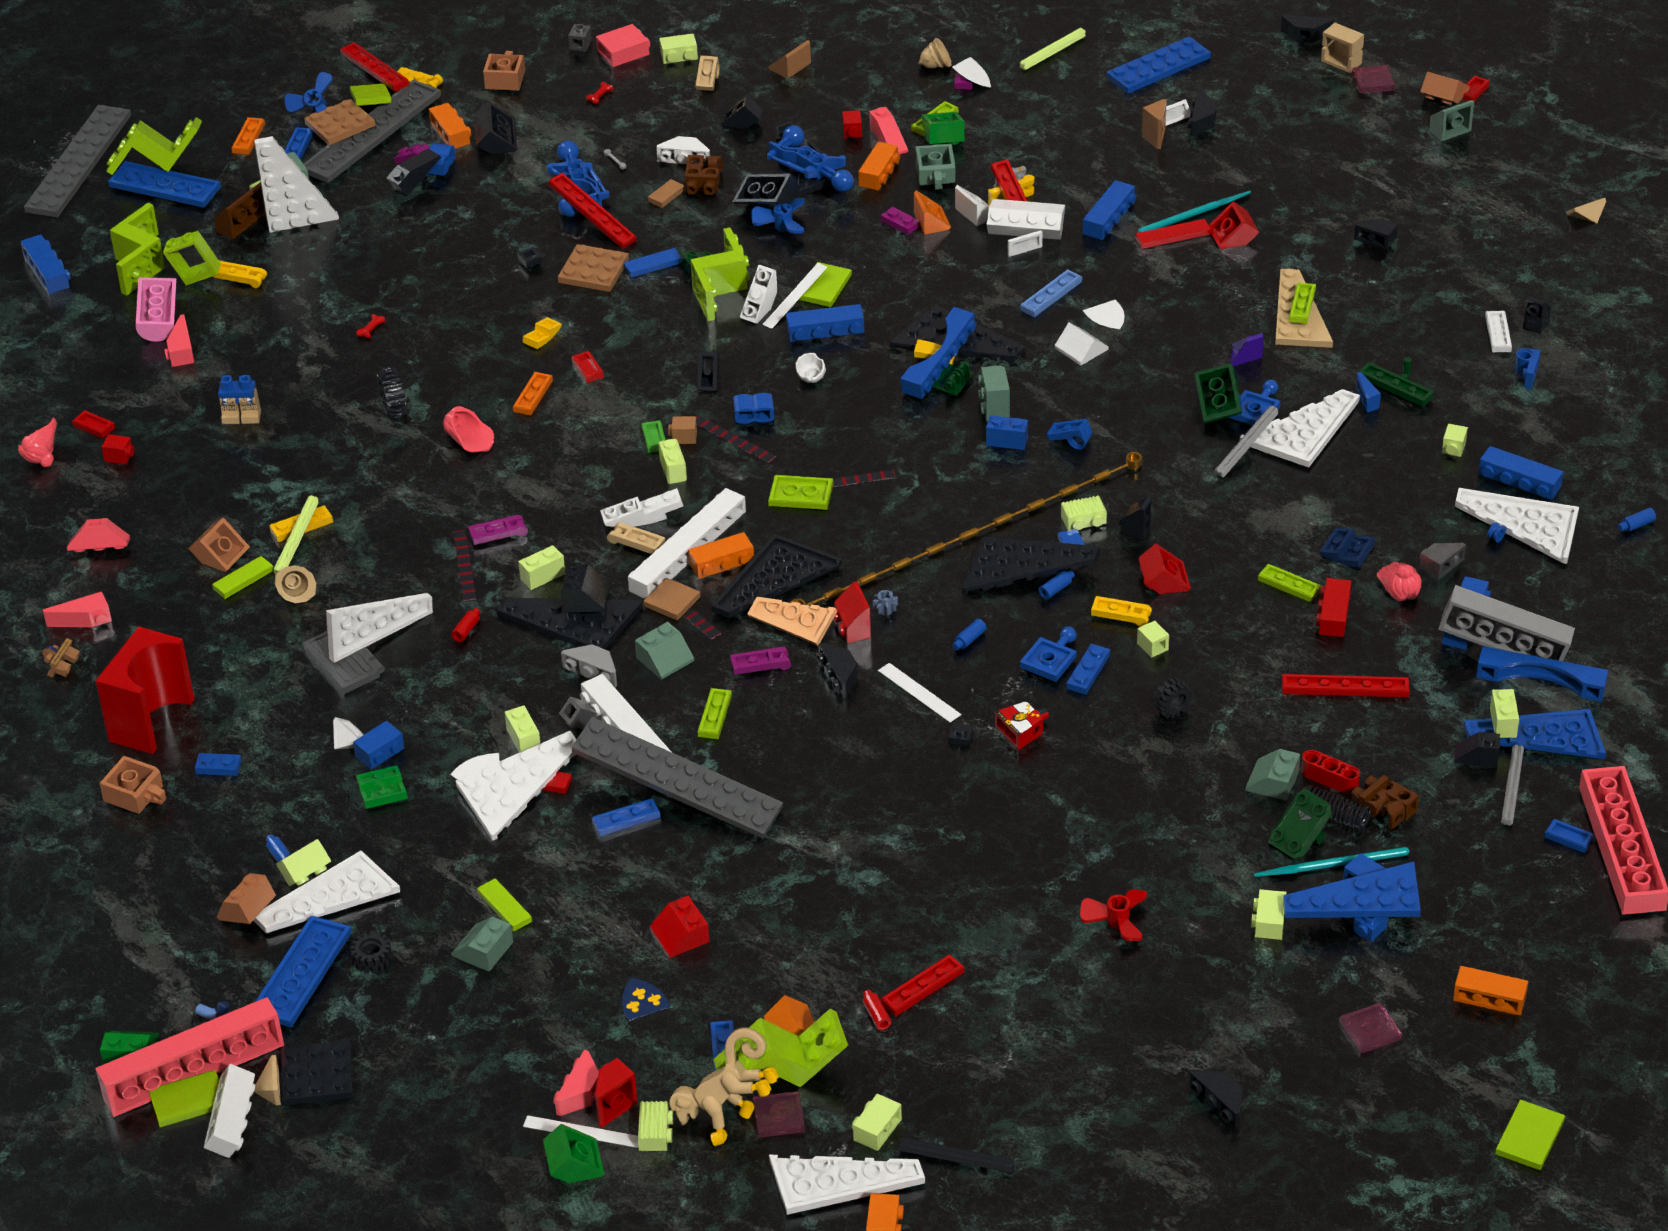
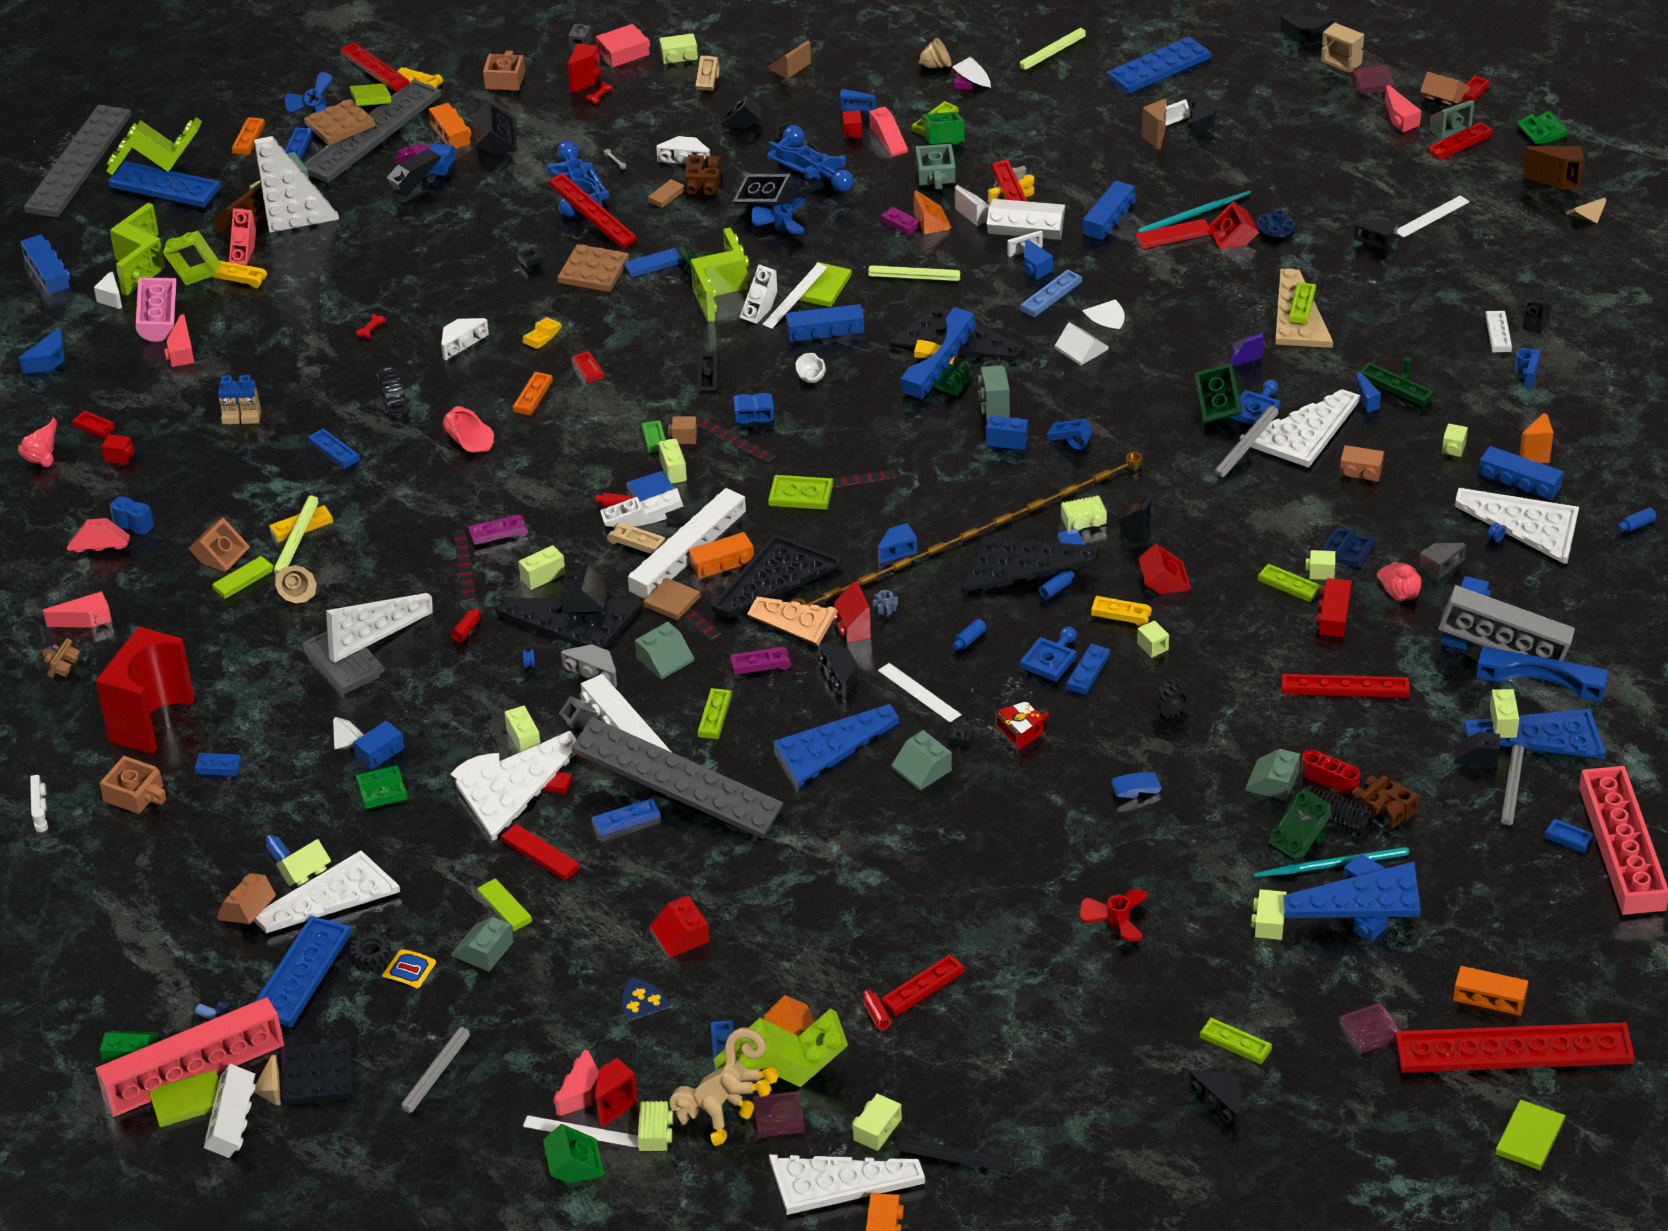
(38, 803): none -> white plate
(44, 355): none -> blue slope
(107, 292): none -> white slope
(131, 515): none -> blue brick
(242, 236): none -> coral slope
(333, 448): none -> blue tile
(409, 968): none -> sticker
(435, 1070): none -> light grey axle
(462, 334): none -> white slope
(529, 658): none -> blue bush
(540, 852): none -> red tile
(583, 67): none -> red slope
(611, 499): none -> red cylinder
(650, 486): none -> blue tile
(828, 744): none -> blue wing
(851, 105): none -> blue slope
(878, 165): orange brick -> none
(897, 543): none -> blue slope
(914, 273): none -> yellowish green axle
(922, 760): none -> sand green slope
(1036, 260): none -> blue slope
(1132, 784): none -> blue slope
(1235, 1040): none -> lime tile
(1276, 224): none -> dark blue dish
(1321, 564): none -> yellowish green brick
(1361, 463): none -> nougat brick
(1401, 111): none -> coral slope
(1432, 216): none -> white sticker
(1459, 141): none -> red tile
(1514, 1047): none -> red plate
(1537, 440): none -> orange slope
(1542, 128): none -> green slope
(1554, 165): none -> reddish brown slope

